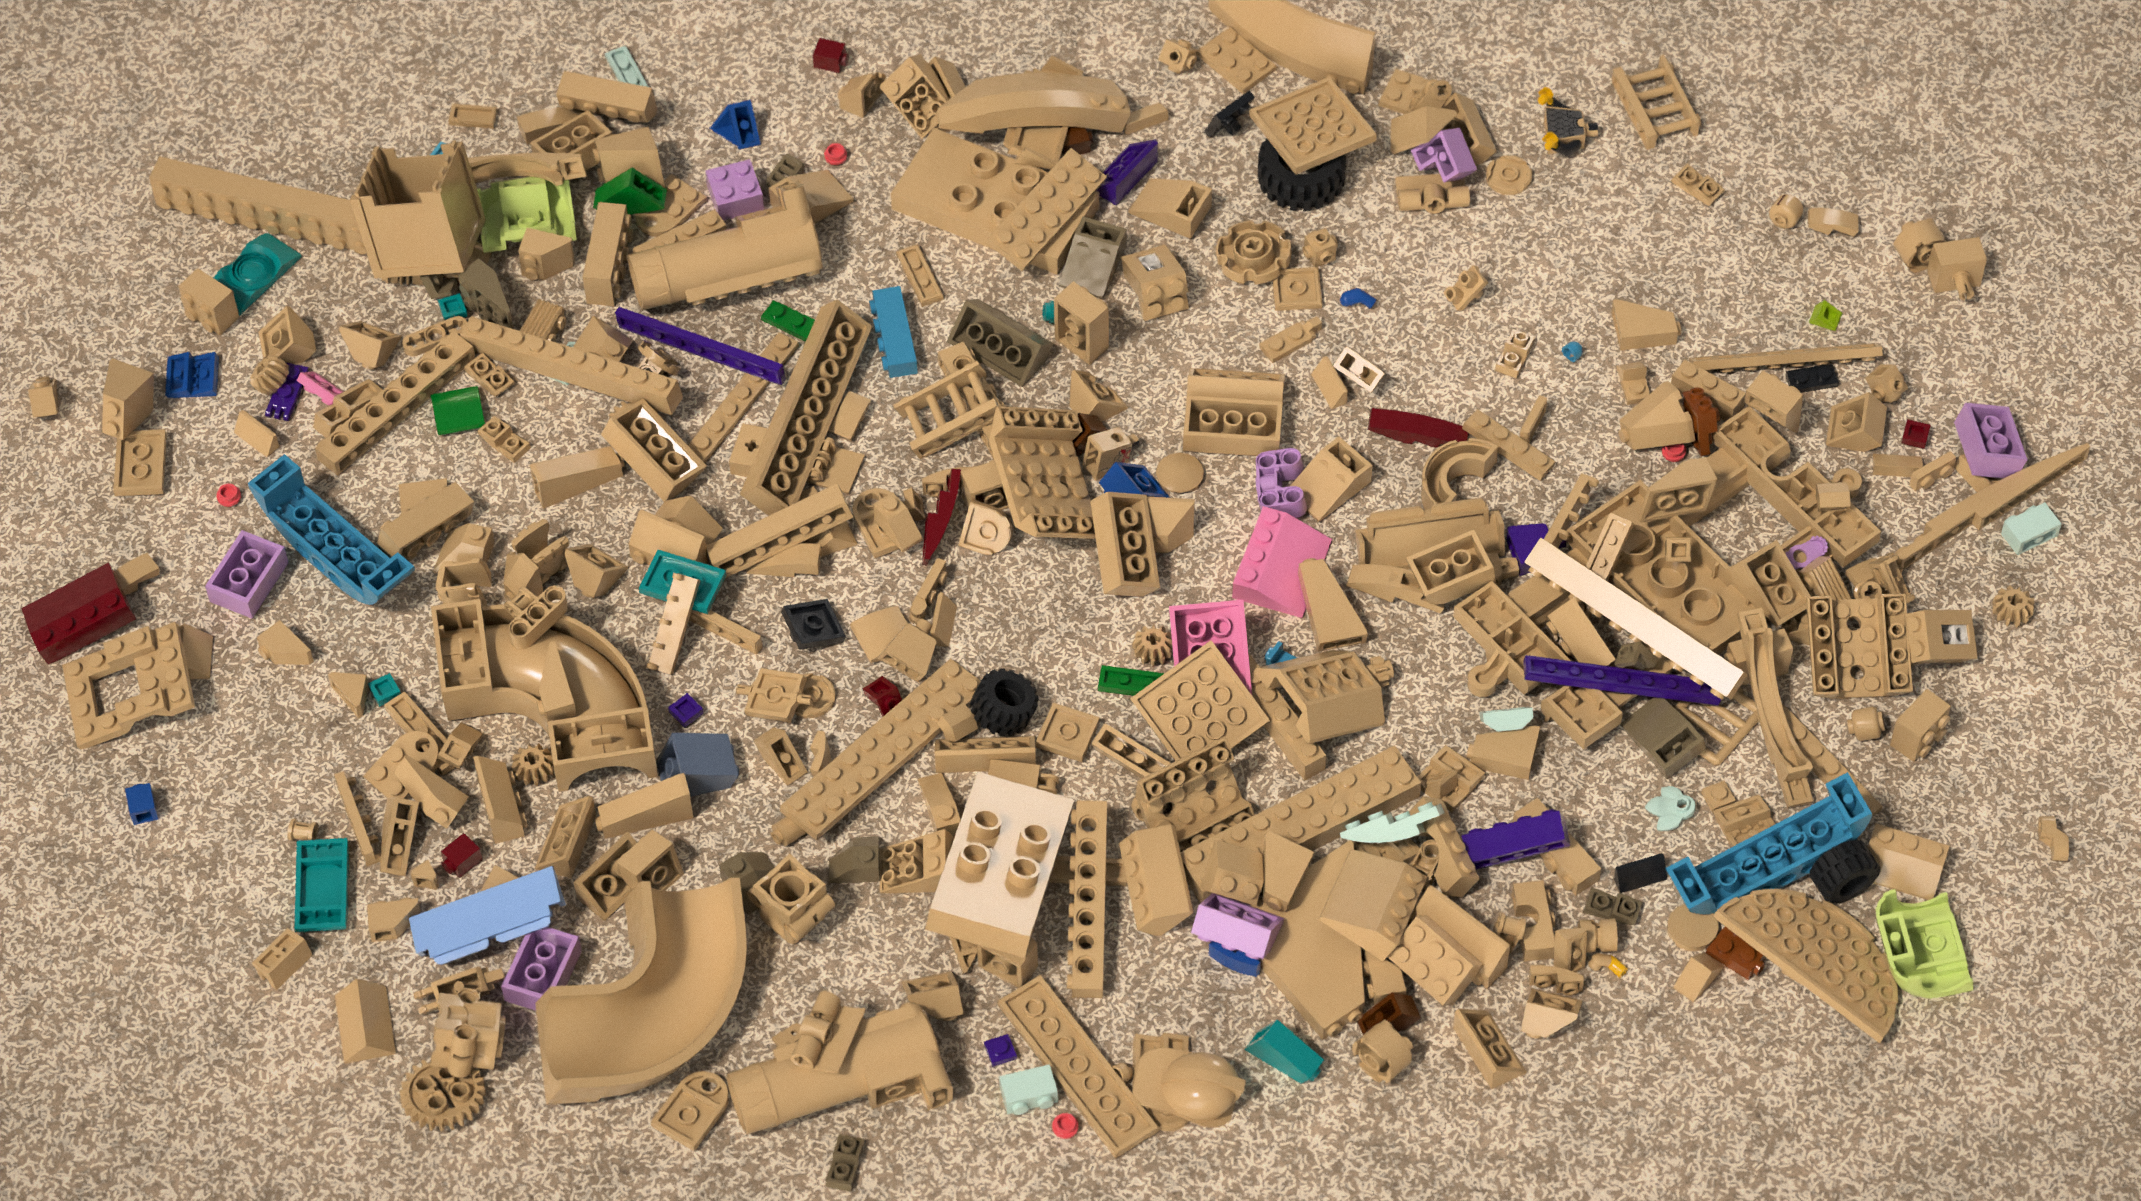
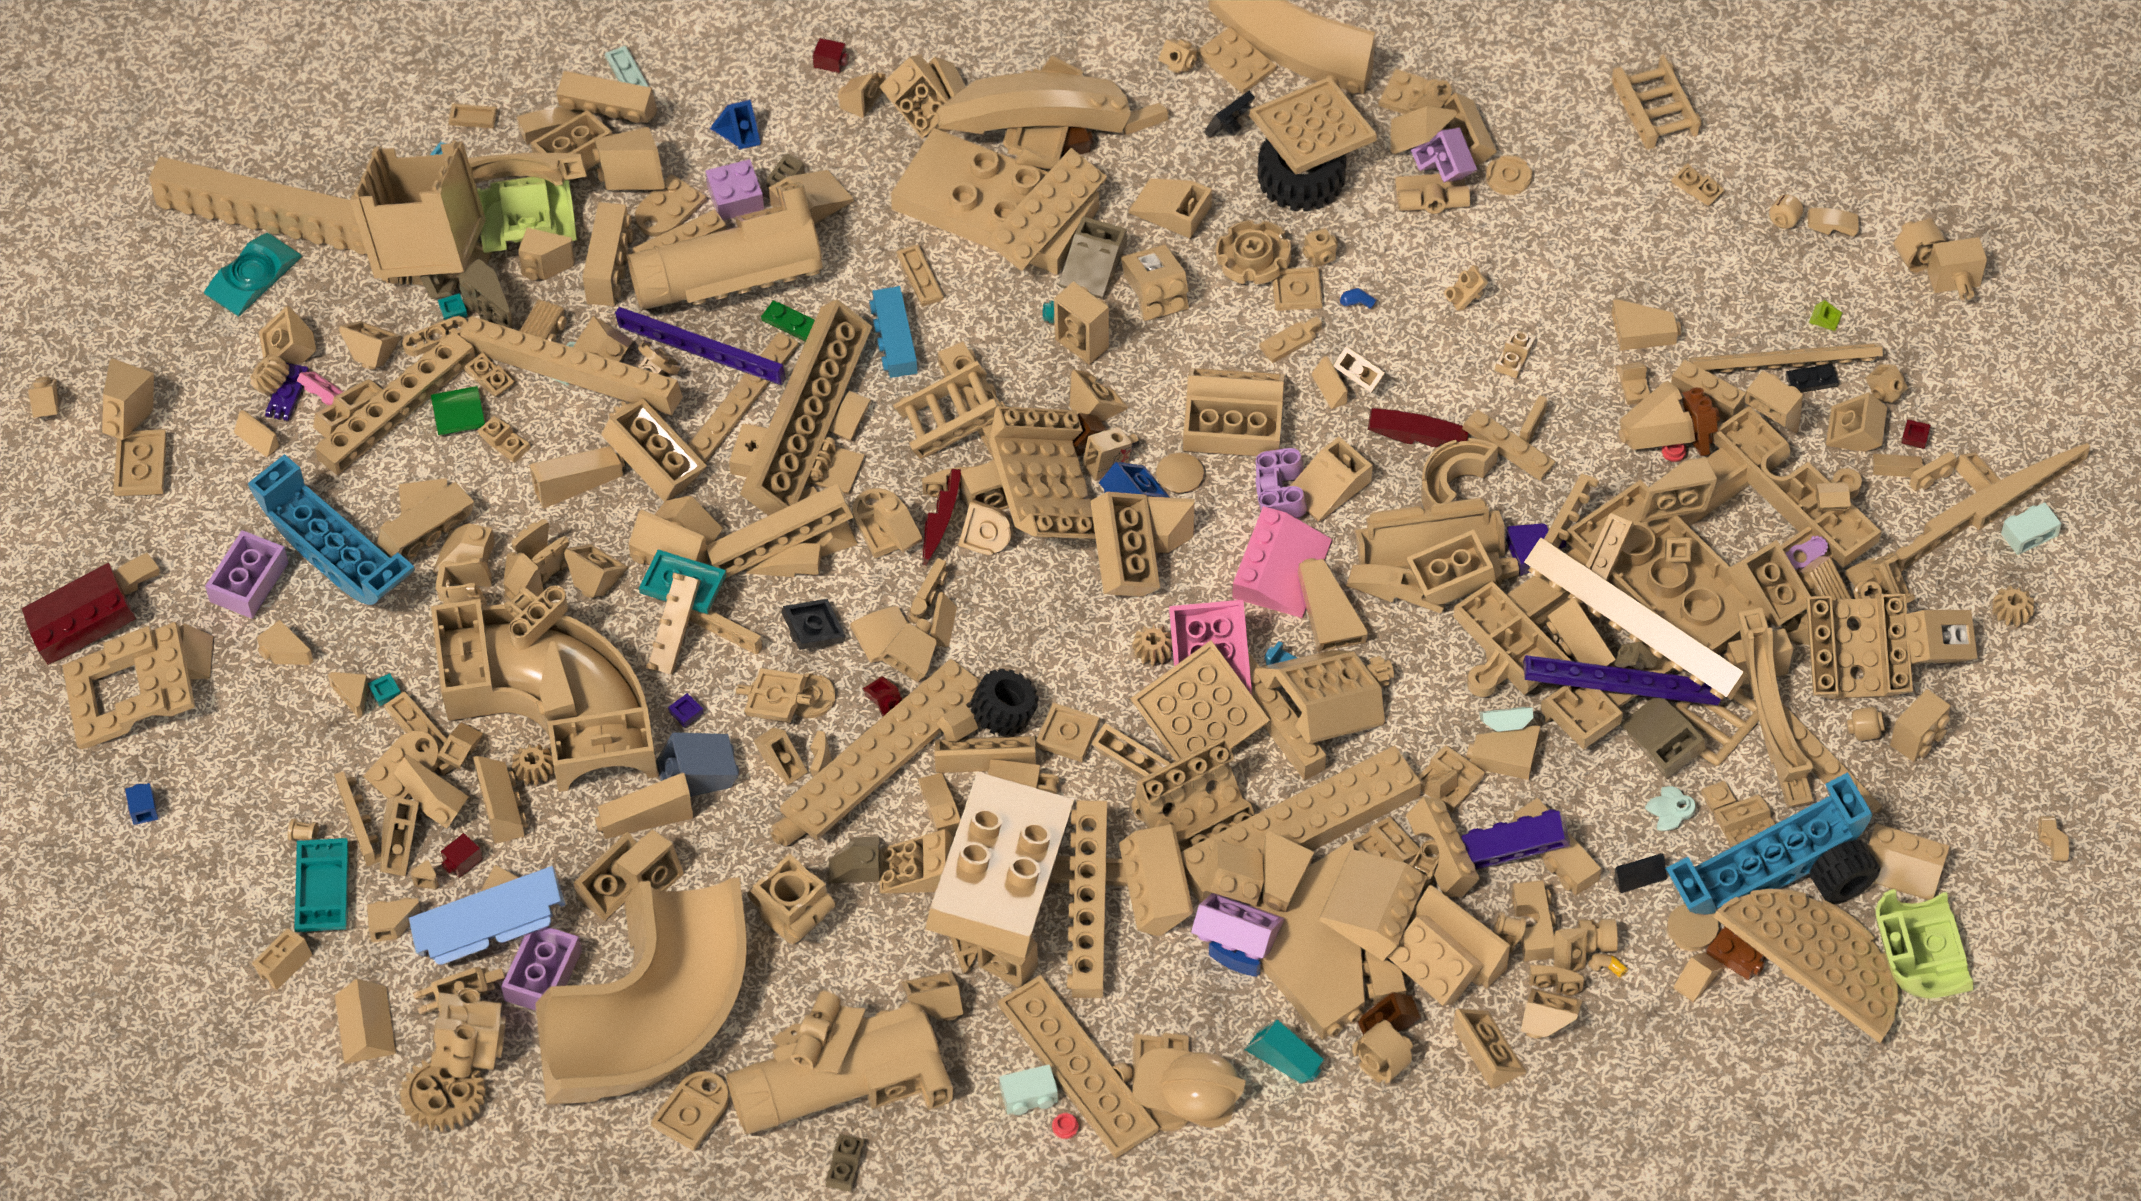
(192, 375): blue slope -> none
(208, 302): tan brick -> none
(228, 495): coral plate -> none
(567, 836): tan slope -> none
(634, 190): green slope -> none
(750, 869): dark tan slope -> none
(835, 154): coral plate -> none
(914, 504): tan plate -> none
(1000, 341): dark tan slope -> none
(1000, 1050): dark purple plate -> none
(1125, 680): green plate -> none
(1128, 170): dark purple slope -> none
(1384, 829): light aqua slope -> none
(1564, 126): torso -> none
(1572, 348): dark azure hinge -> none
(1607, 906): dark tan slope -> none
(1990, 440): lavender brick -> none

